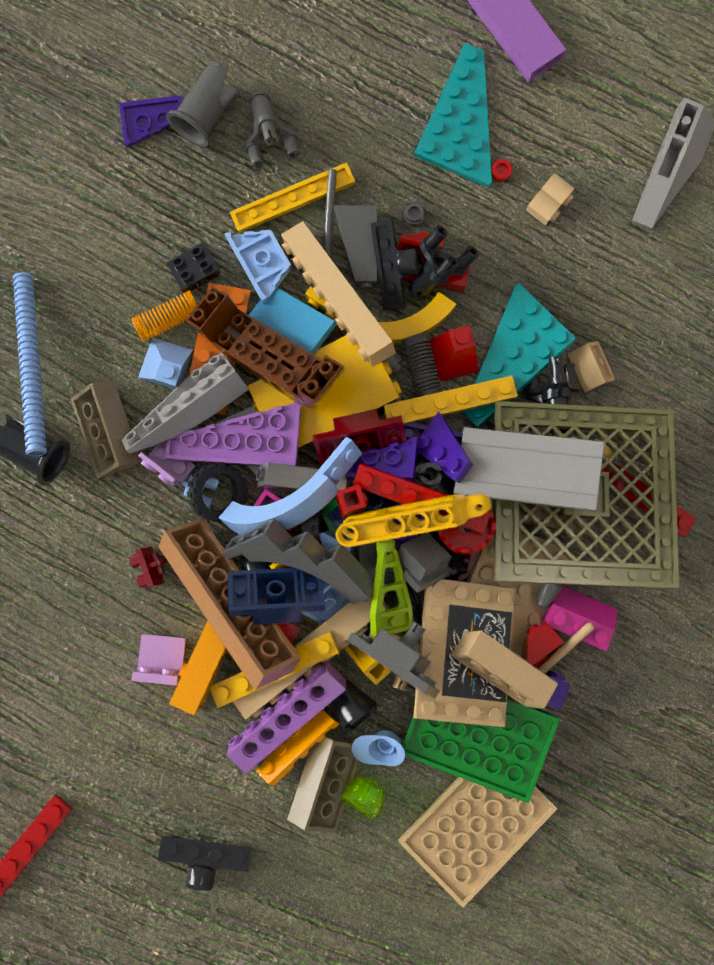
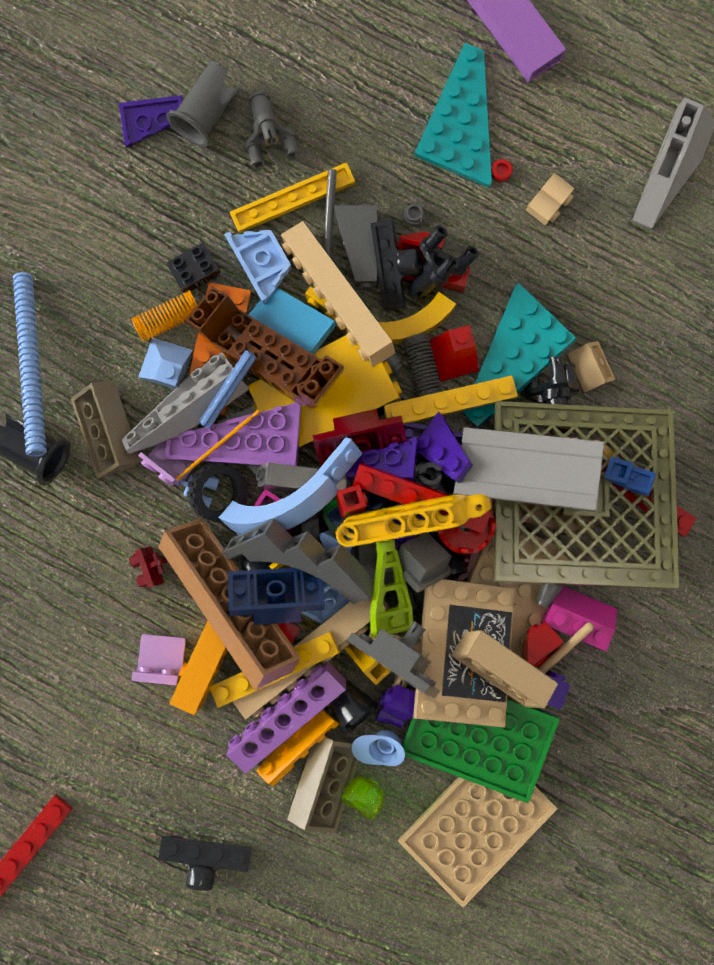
(227, 389): none -> medium blue axle
(228, 436): none -> light orange piece
(396, 706): none -> dark purple hinge
(629, 477): none -> blue slope

